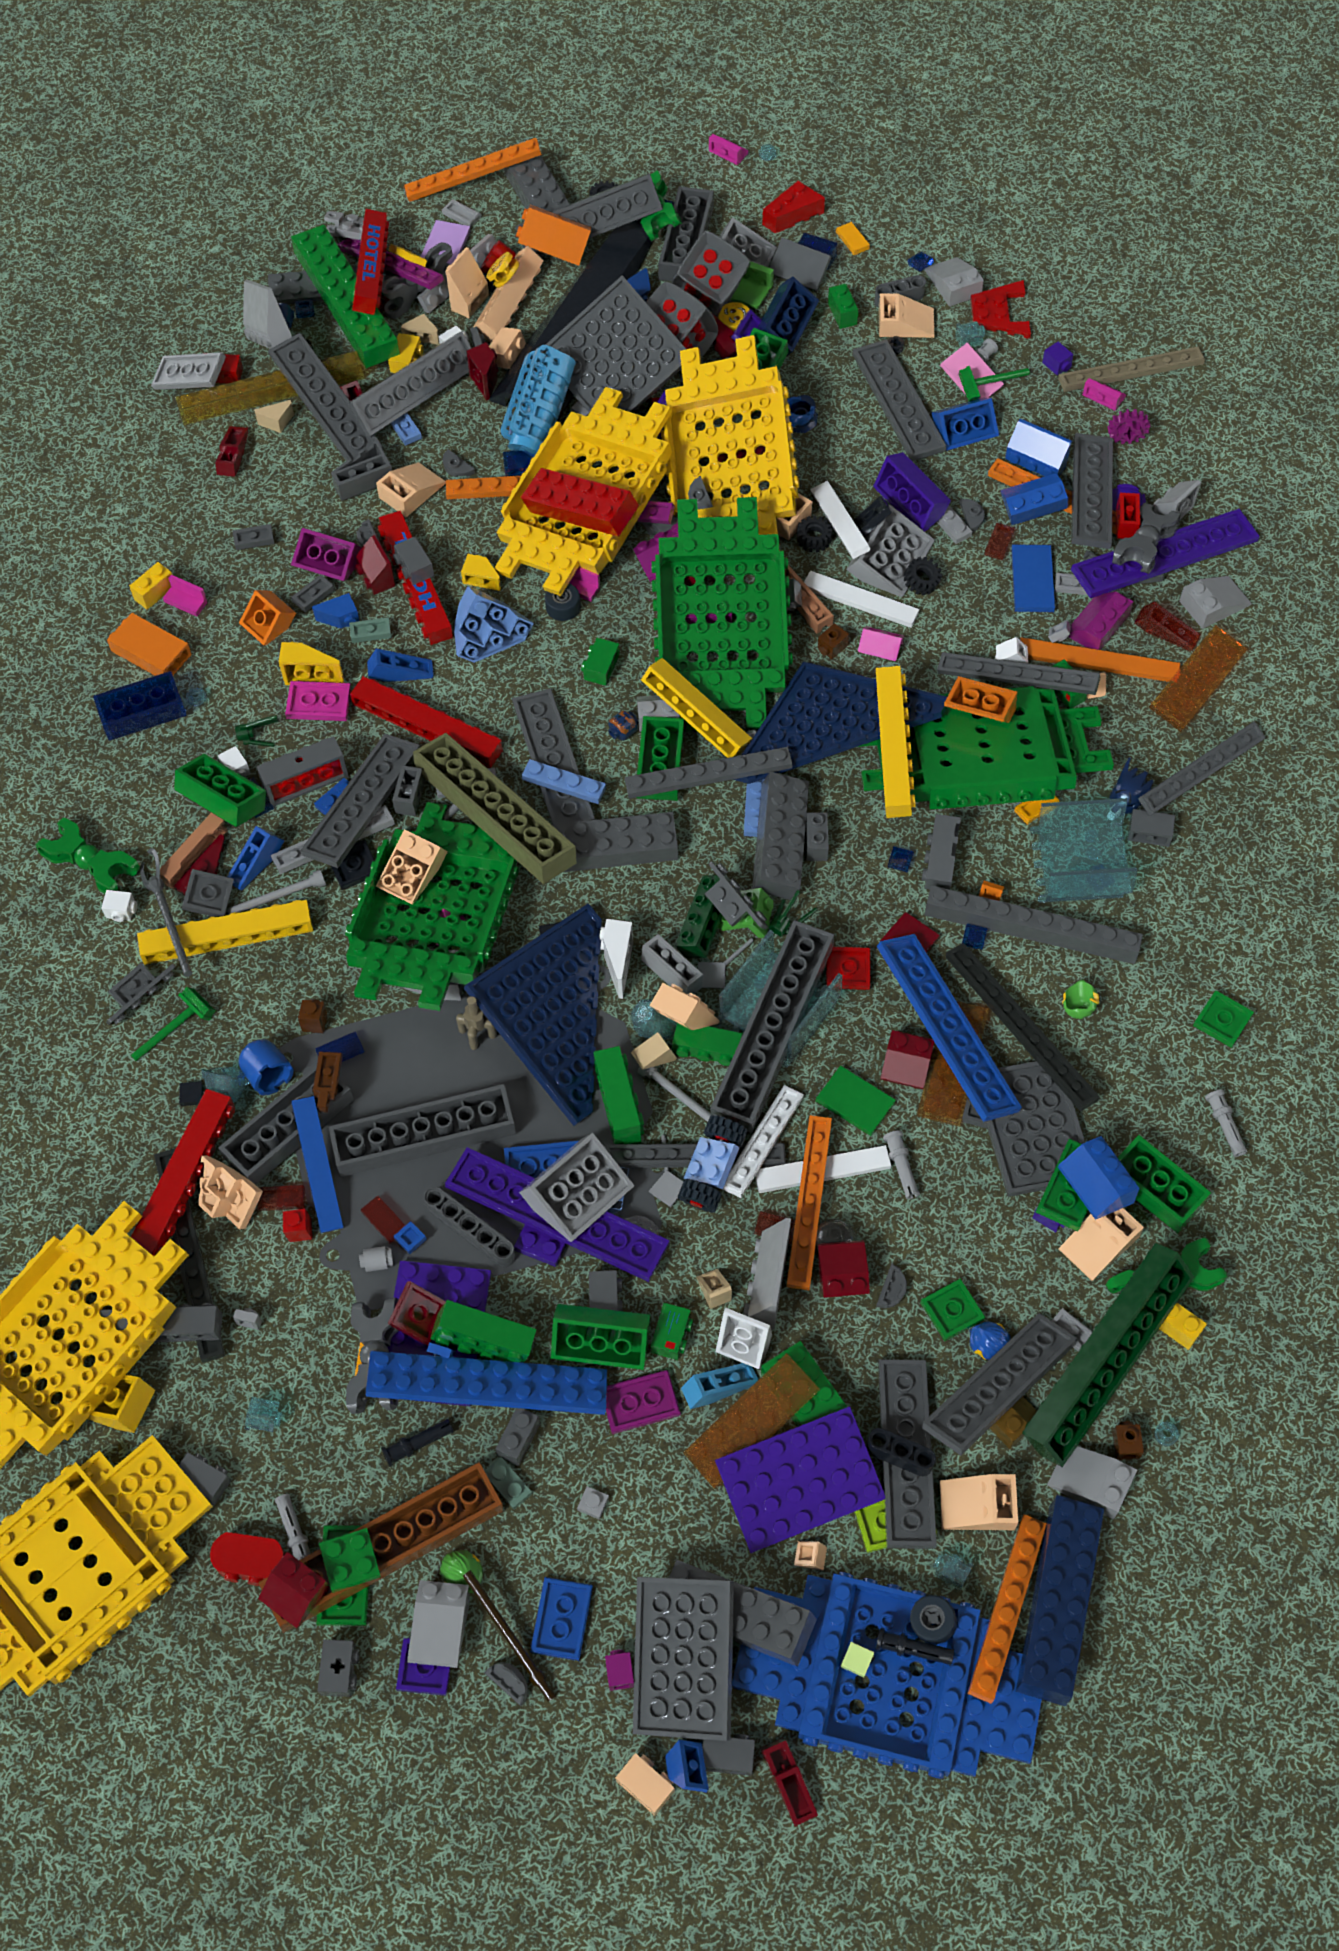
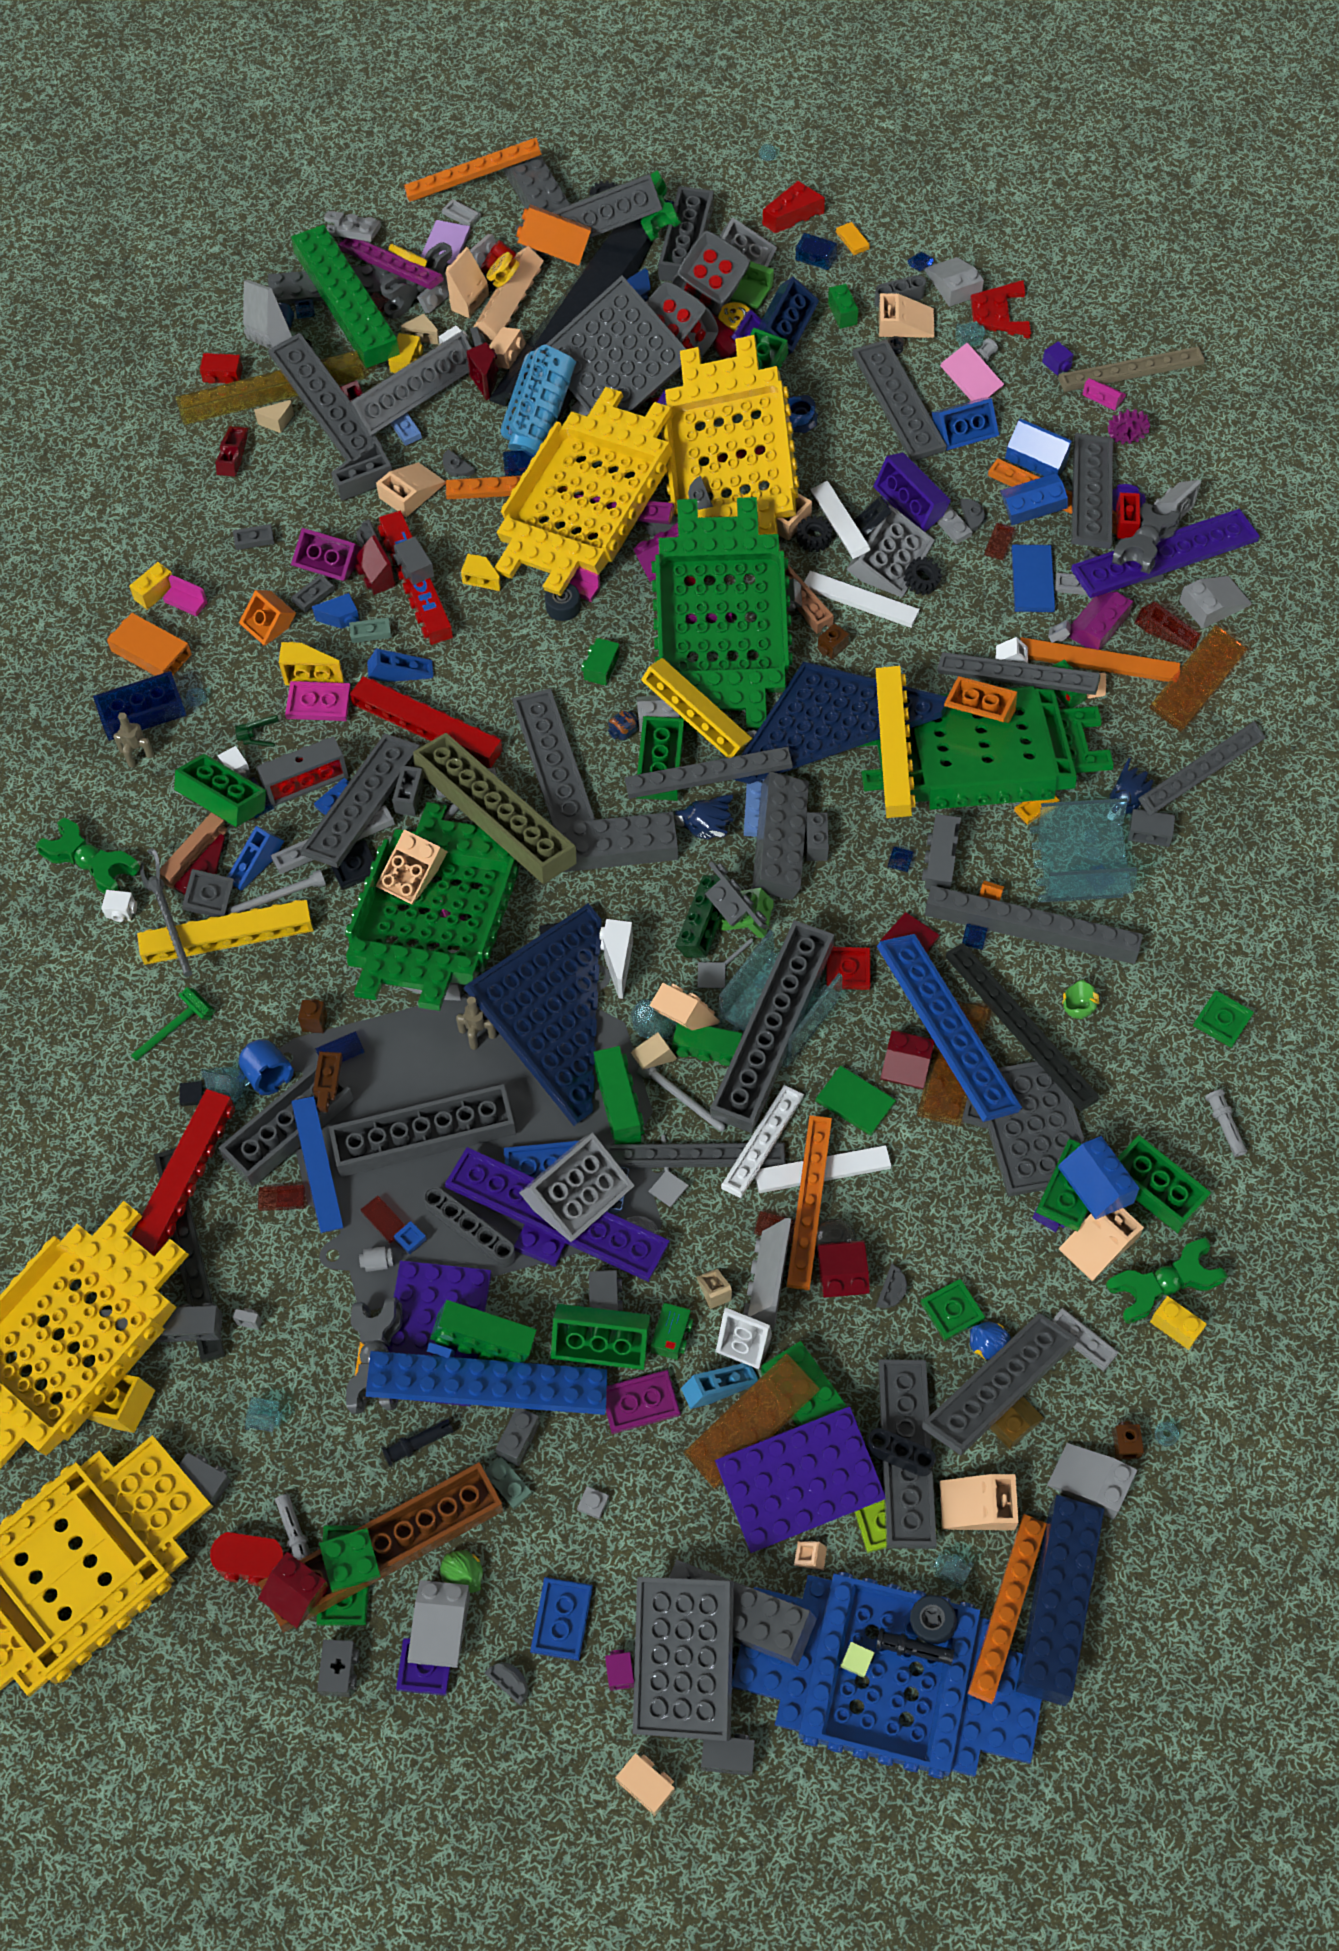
(130, 738): none -> dark tan plant
(133, 987): dark grey bracket -> none
(188, 371): light grey tile -> none
(227, 1193): light nougat slope -> none
(297, 1225): red brick -> none
(371, 262): red brick -> none
(416, 1312): dark red tile -> none
(486, 626): medium blue brick -> none
(537, 1676): dark brown bar -> none
(563, 781): medium blue plate -> none
(580, 501): red brick -> none
(671, 965): light grey brick -> none
(687, 1766): blue slope -> none
(708, 817): none -> dark blue piece
(712, 1163): plate -> none
(727, 149): dark pink panel -> none
(781, 923): dark green plant -> none
(789, 1781): dark red slope -> none
(801, 262): dark grey tile -> none
(880, 643): panel -> none
(899, 1154): light grey pin -> none
(970, 384): green piece -> none
(1108, 1354): dark green brick -> none

